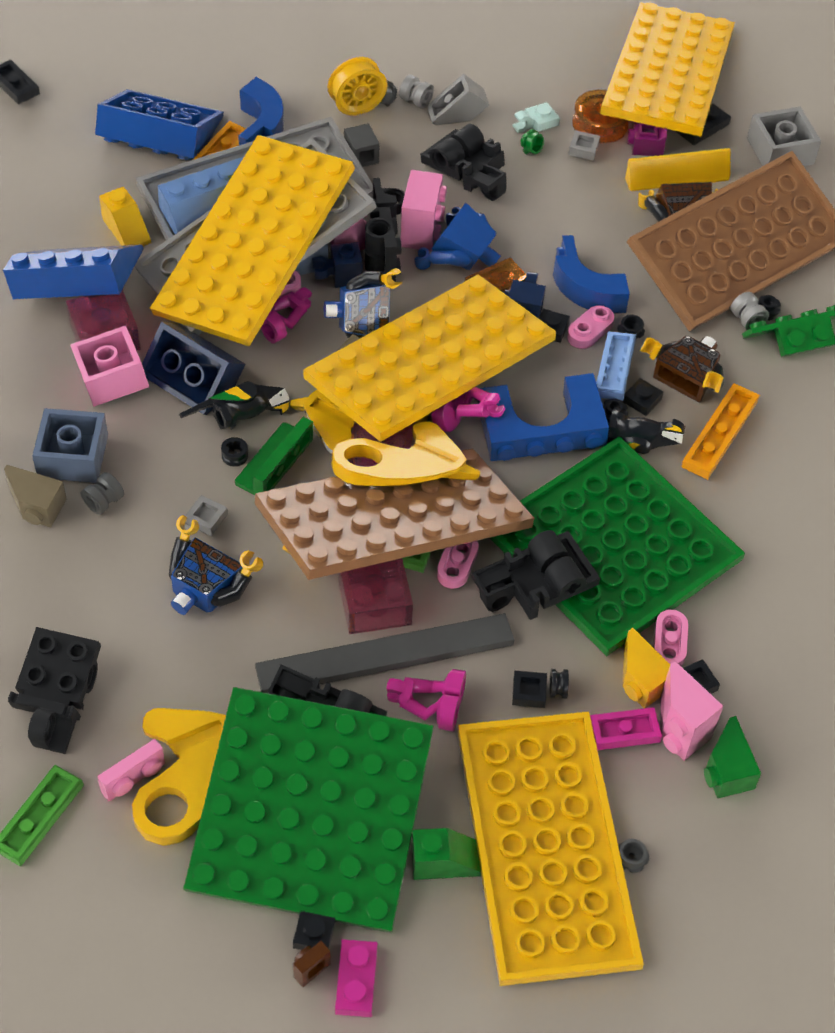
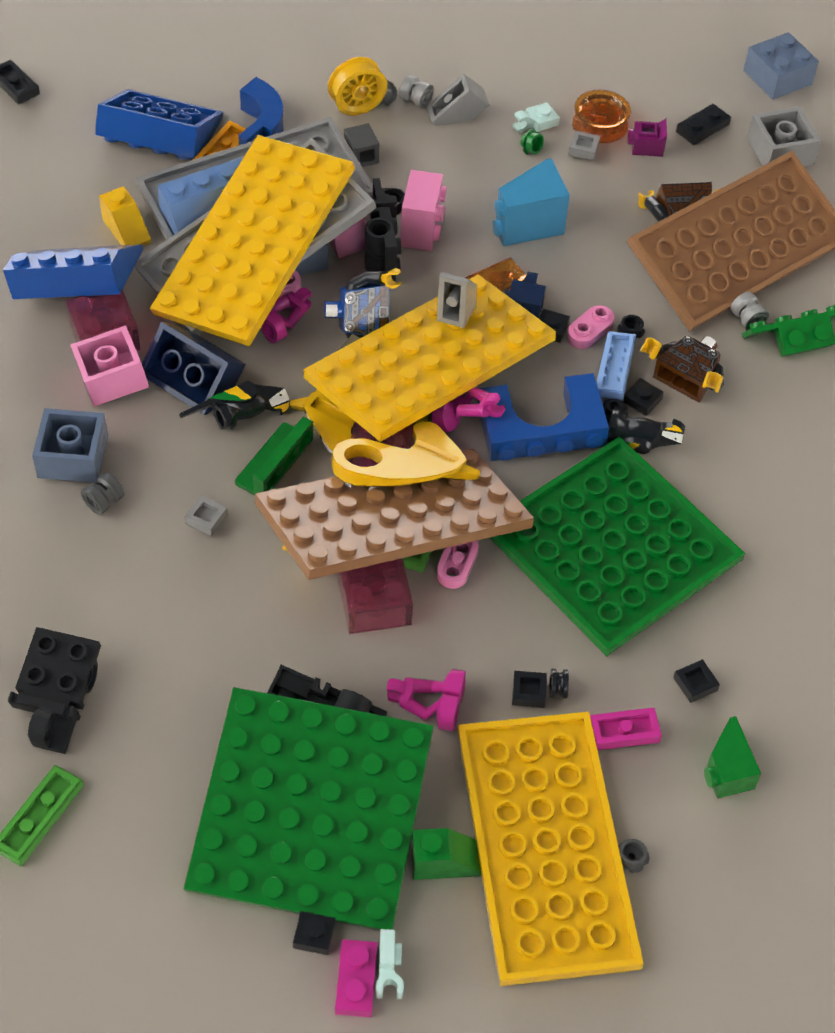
(36, 495): dark tan slope -> none
(140, 764): bright pink plate -> none
(195, 741): yellow animal -> none
(204, 574): torso -> none
(234, 459): black bush -> none
(311, 963): reddish brown plate -> none
(343, 265): dark blue brick -> none
(389, 955): none -> light aqua plate
(394, 651): dark grey tile -> none
(455, 299): none -> light grey slope
(461, 242): blue torso -> none
(469, 158): black plate -> none
(532, 206): none -> dark azure slope
(543, 574): black plate -> none
(586, 286): blue arch -> none
(643, 670): yellow slope -> none
(668, 69): yellow plate -> none
(671, 642): bright pink plate -> none
(686, 713): bright pink slope -> none
(688, 167): yellow slope -> none
(720, 431): light orange plate -> none
(771, 304): black plate -> none
(780, 65): none -> sand blue brick

